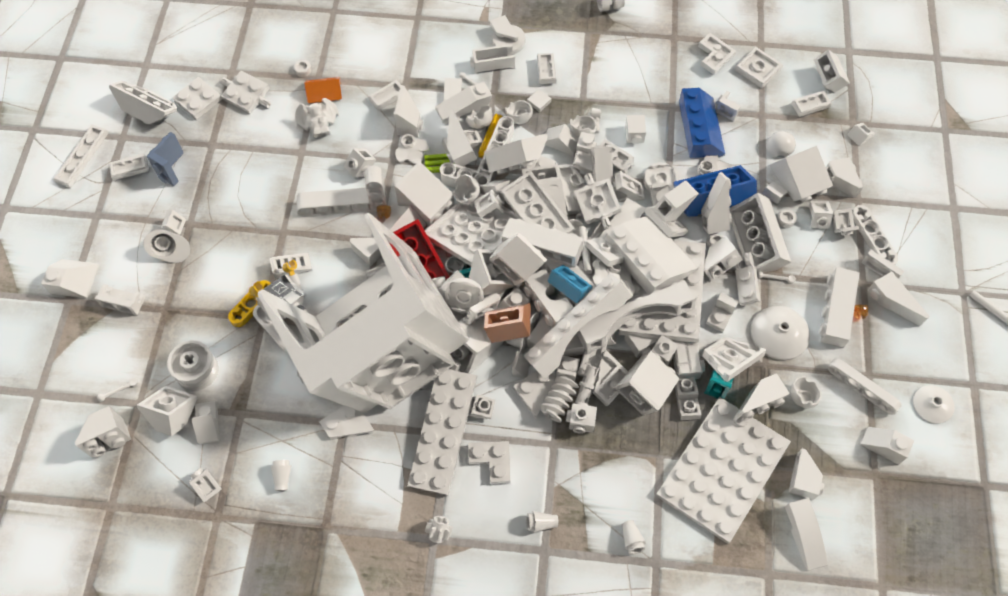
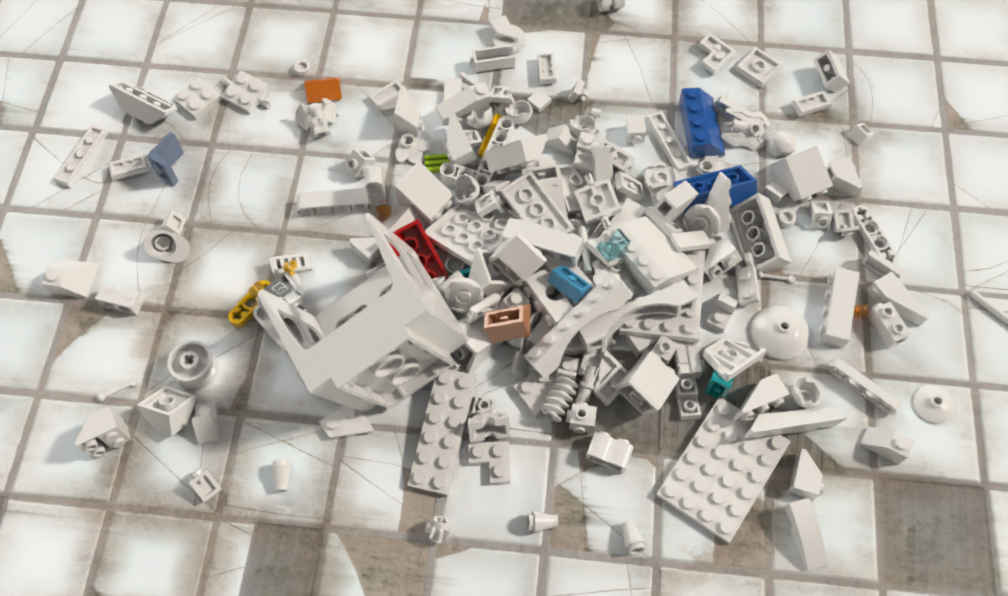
(488, 423): none -> white cylinder
(501, 94): none -> white tile
(578, 92): none -> white tile
(609, 451): none -> white brick
(614, 247): none -> clear light blue panel
(669, 141): none -> white tile
(690, 241): none -> white tile
(700, 218): none -> white tile
(748, 128): none -> white piece
(794, 422): none -> white wedge
(888, 324): none -> white brick

